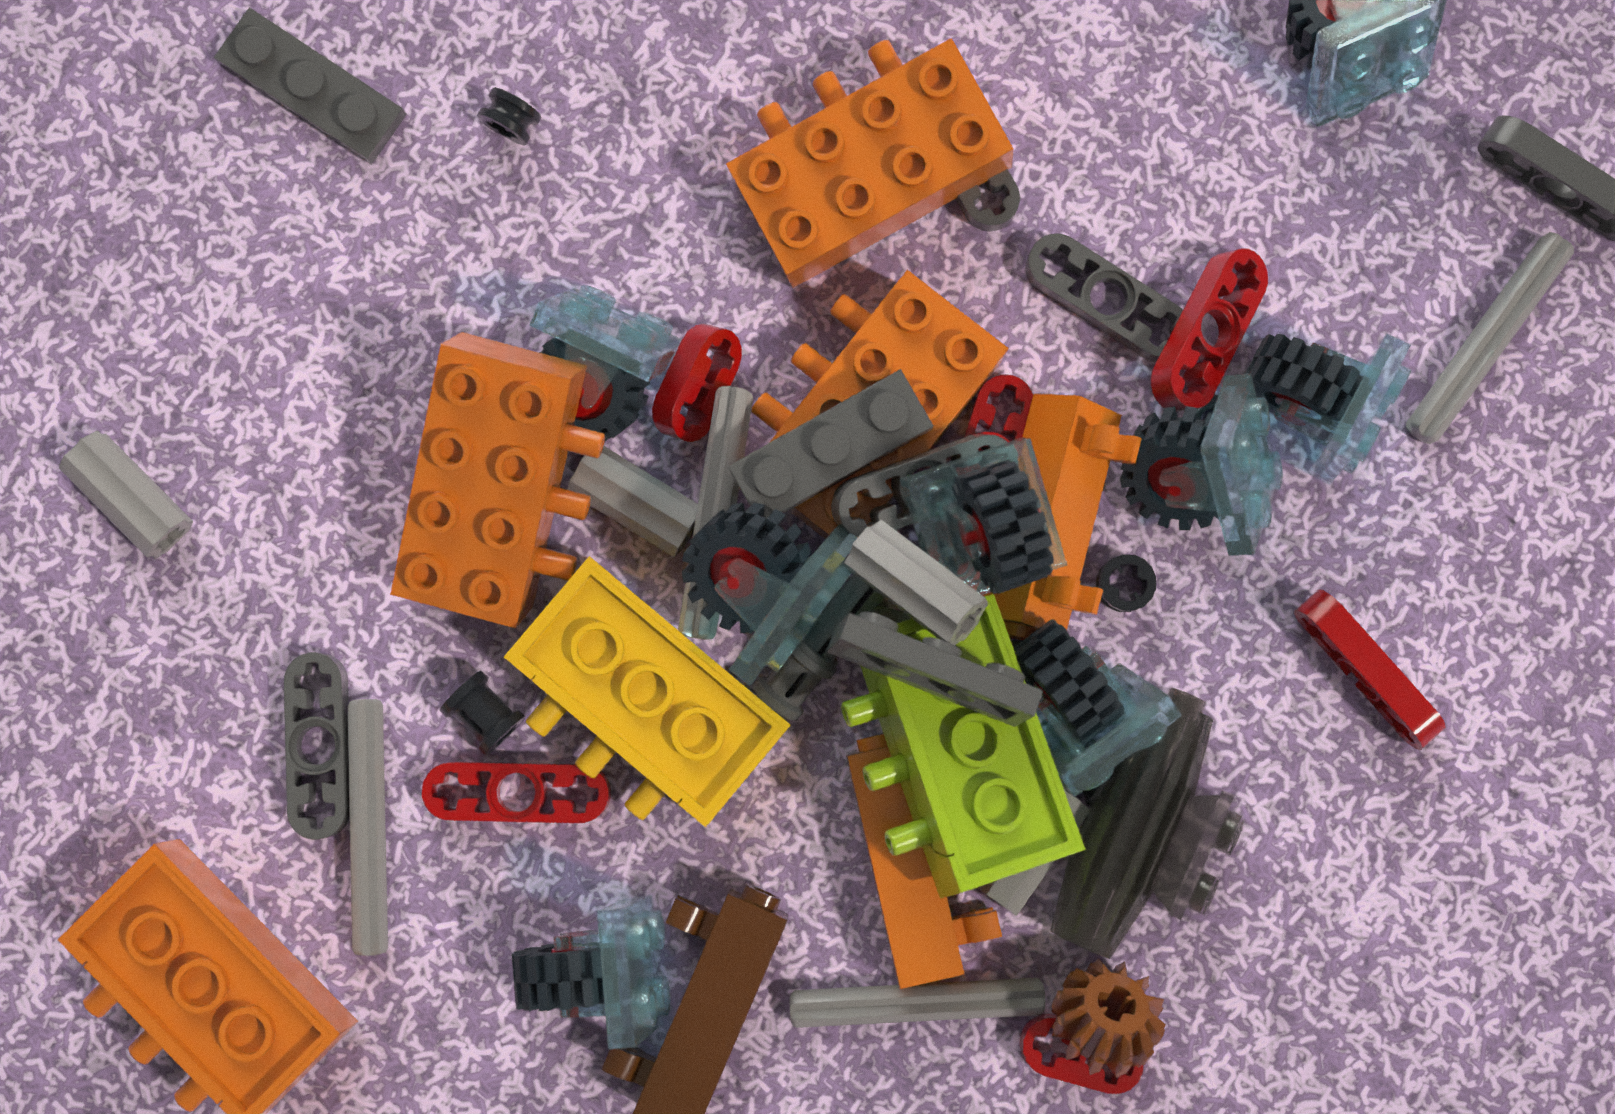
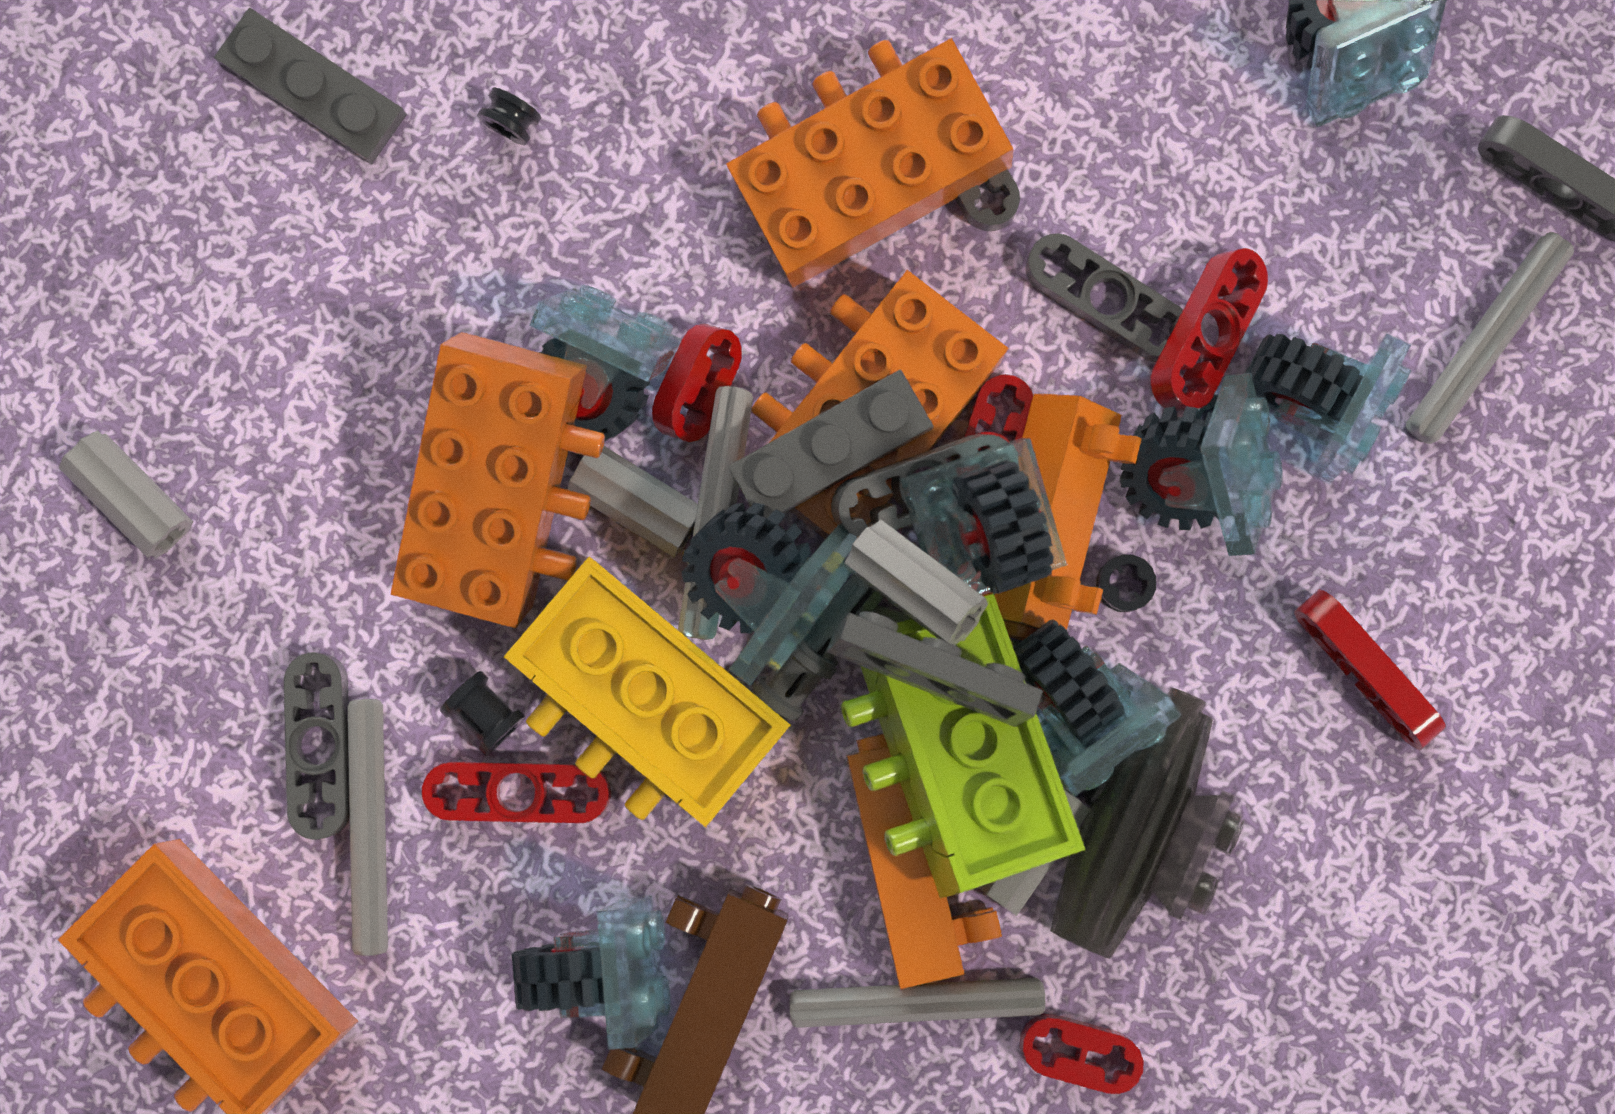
(1107, 1018): dark orange gear -> none

